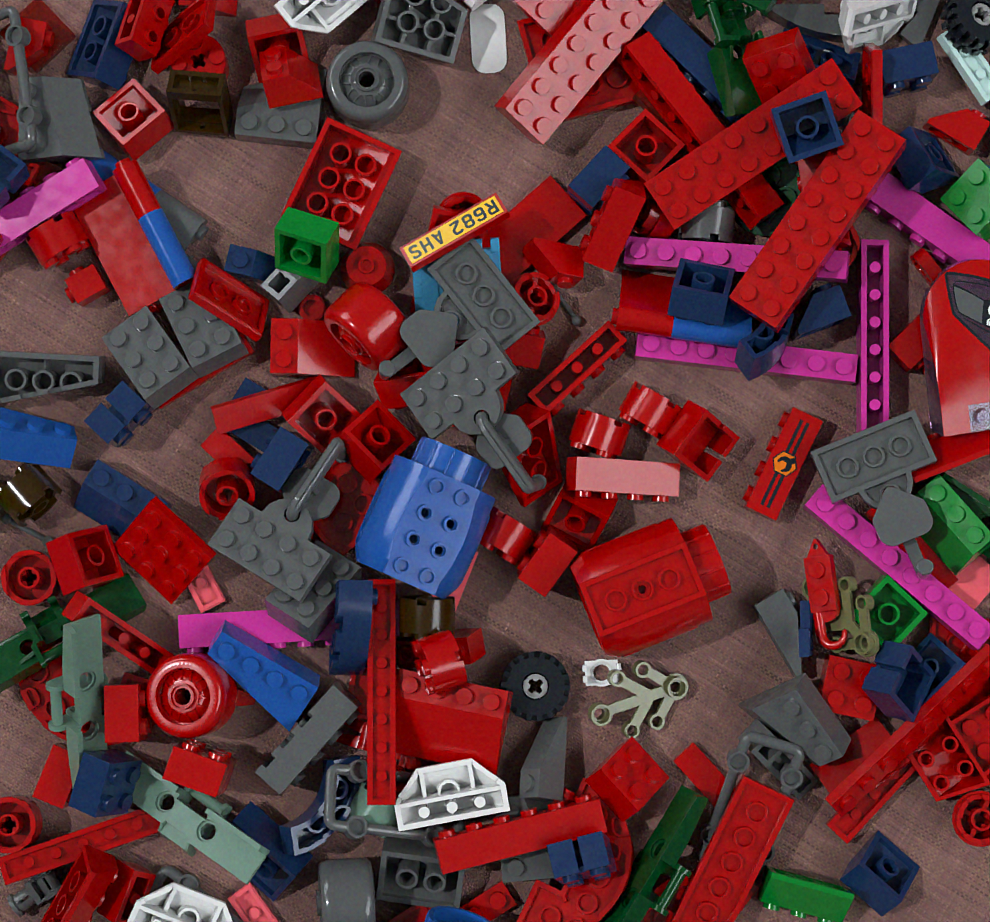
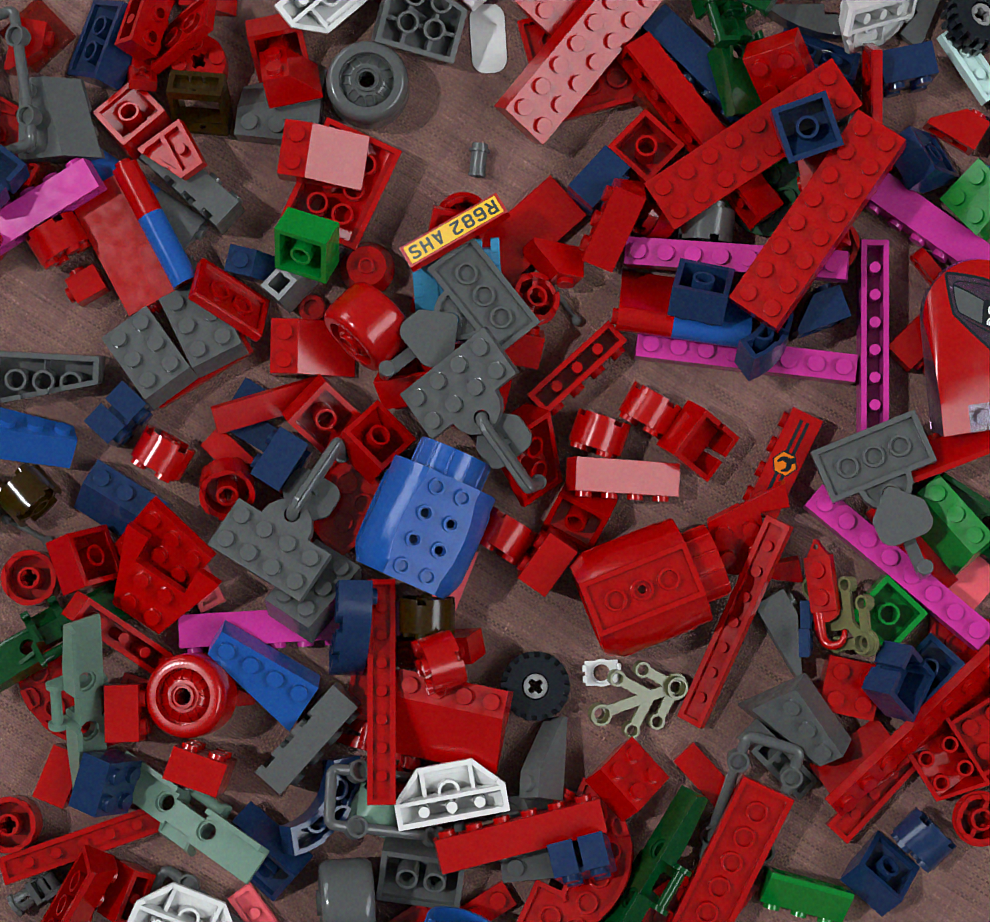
(141, 76): none -> red slope
(151, 594): none -> red wing
(162, 454): none -> red brick
(175, 150): none -> wing
(204, 194): none -> dark grey wedge
(322, 155): none -> slope
(478, 159): none -> dark grey pin
(735, 621): none -> red plate
(738, 527): none -> red wing
(924, 839): none -> dark blue brick

